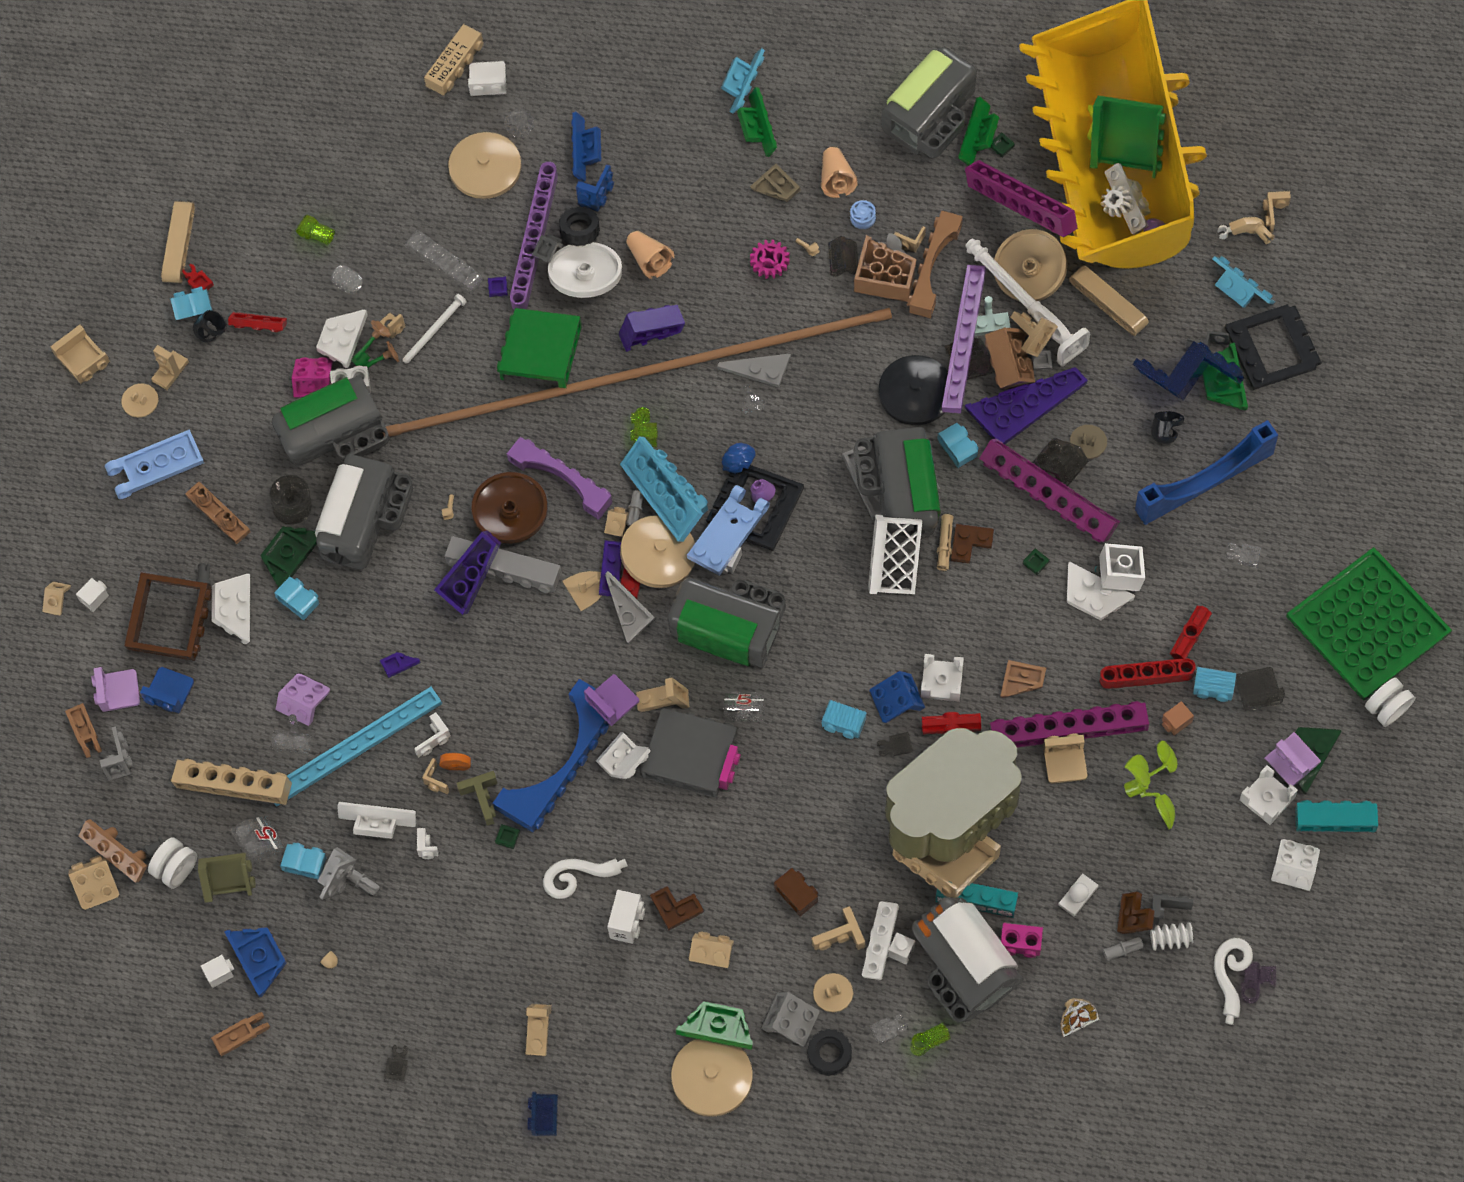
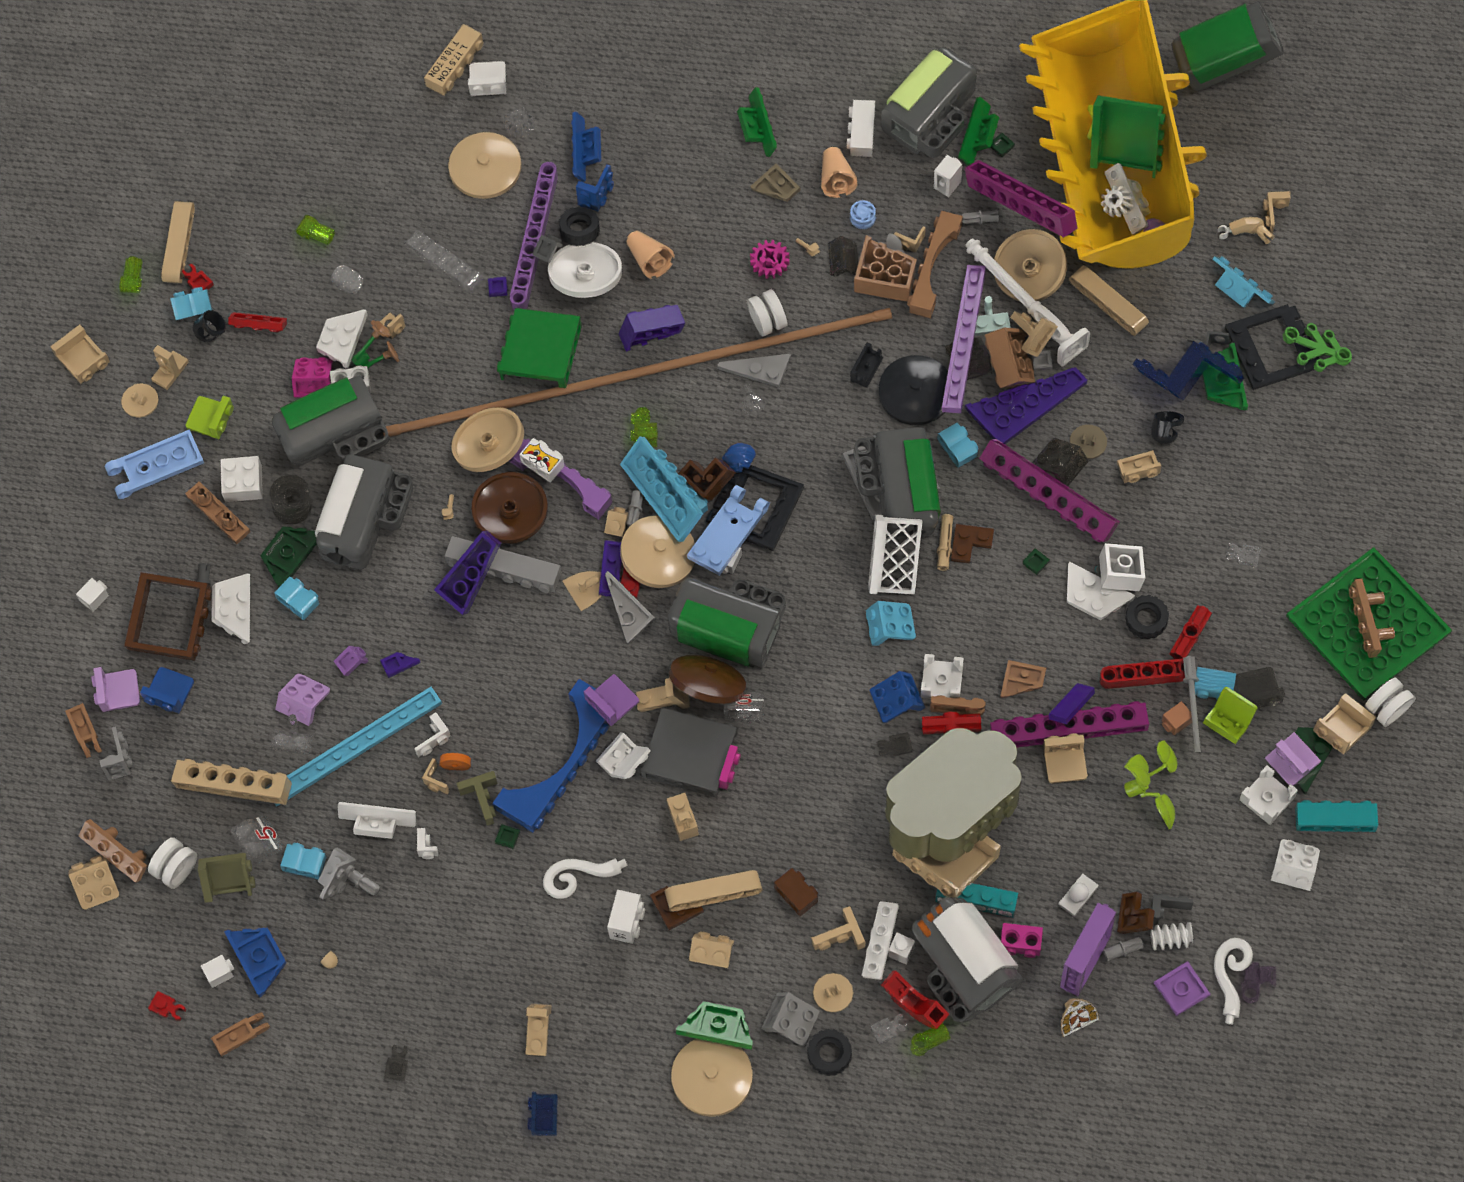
(54, 598): tan bracket -> none
(131, 280): none -> clear neon green piece
(164, 1004): none -> red plate
(210, 416): none -> lime bracket
(241, 479): none -> white brick
(350, 659): none -> medium lavender bracket
(459, 300): white bar -> none
(487, 439): none -> tan dish
(542, 459): none -> white brick
(682, 816): none -> tan hinge
(707, 481): none -> reddish brown brick
(707, 679): none -> reddish brown dish
(713, 890): none -> tan beam
(739, 78): medium azure bracket -> none
(762, 489): medium lavender cone -> none
(767, 312): none -> white wheel
(843, 719): medium azure brick -> none
(861, 128): none -> white brick
(866, 365): none -> black hinge
(890, 621): none -> medium azure bracket
(915, 1004): none -> red arch
(948, 175): none -> white brick
(961, 705): none -> medium nougat hinge
(980, 217): none -> light grey axle
(1071, 703): none -> dark purple tile
(1088, 949): none -> medium lavender window
(1139, 467): none -> tan bracket
(1147, 602): none -> black tyre
(1160, 499): blue arch -> none
(1182, 988): none -> medium lavender tile
(1191, 678): none -> light grey piece
(1226, 45): none -> green piece
(1231, 715): none -> lime bracket
(1319, 347): none -> bright green plant
(1344, 724): none -> tan panel
(1366, 622): none -> medium nougat plate

